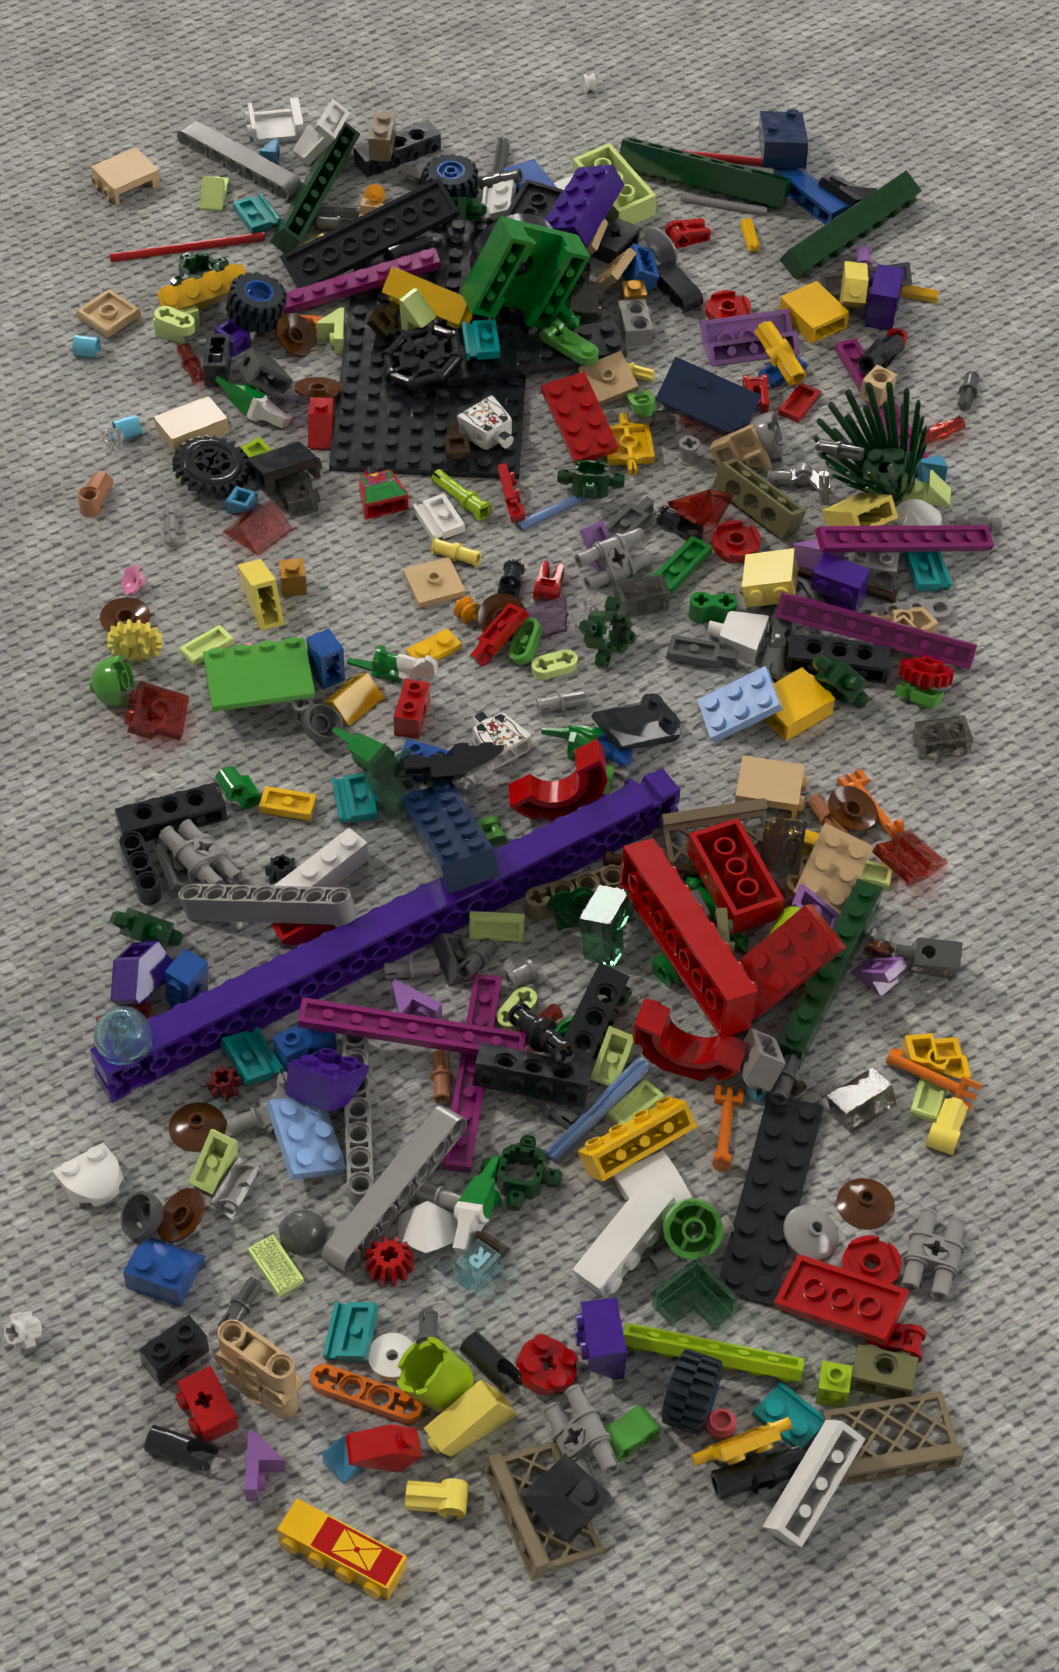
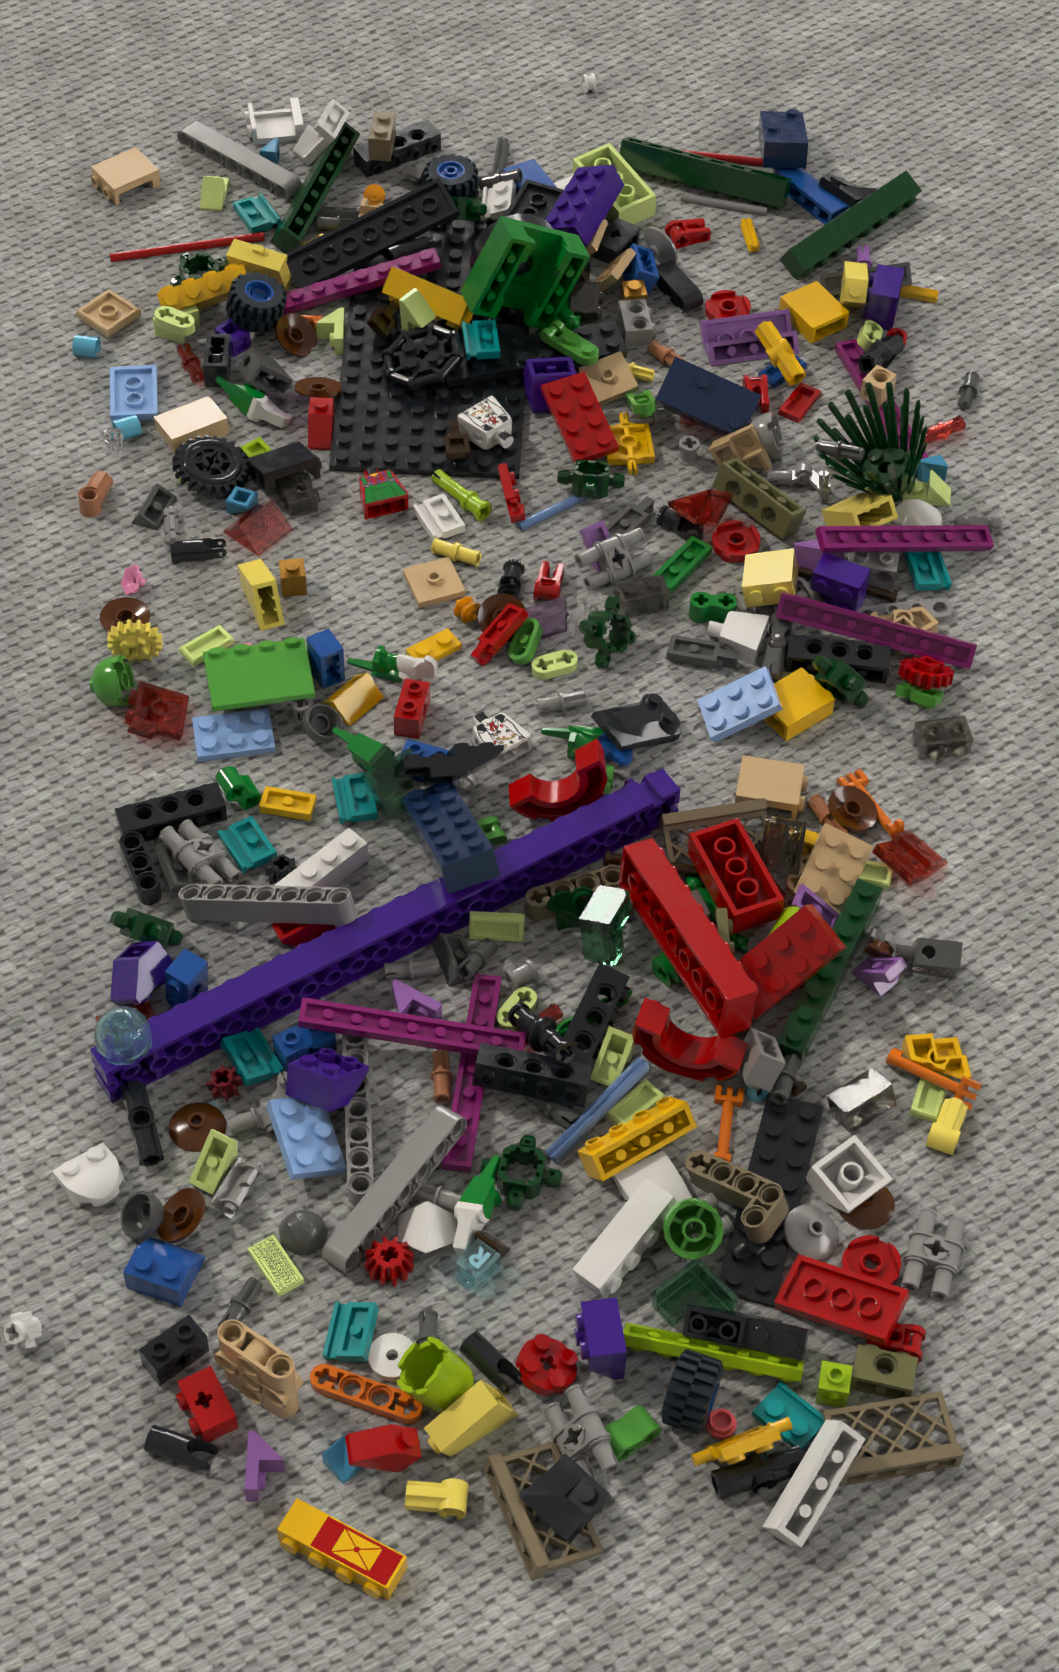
(134, 392): none -> light blue plate
(144, 1136): none -> black piece
(151, 511): none -> dark grey slope
(197, 549): none -> black piece
(233, 734): none -> light blue plate
(247, 844): none -> teal plate
(260, 259): none -> light yellow container
(543, 371): none -> dark purple slope
(664, 354): none -> nougat axle
(708, 1174): none -> dark tan beam
(745, 1331): none -> black slope
(847, 1176): none -> white slope
(869, 334): none -> yellowish green beam

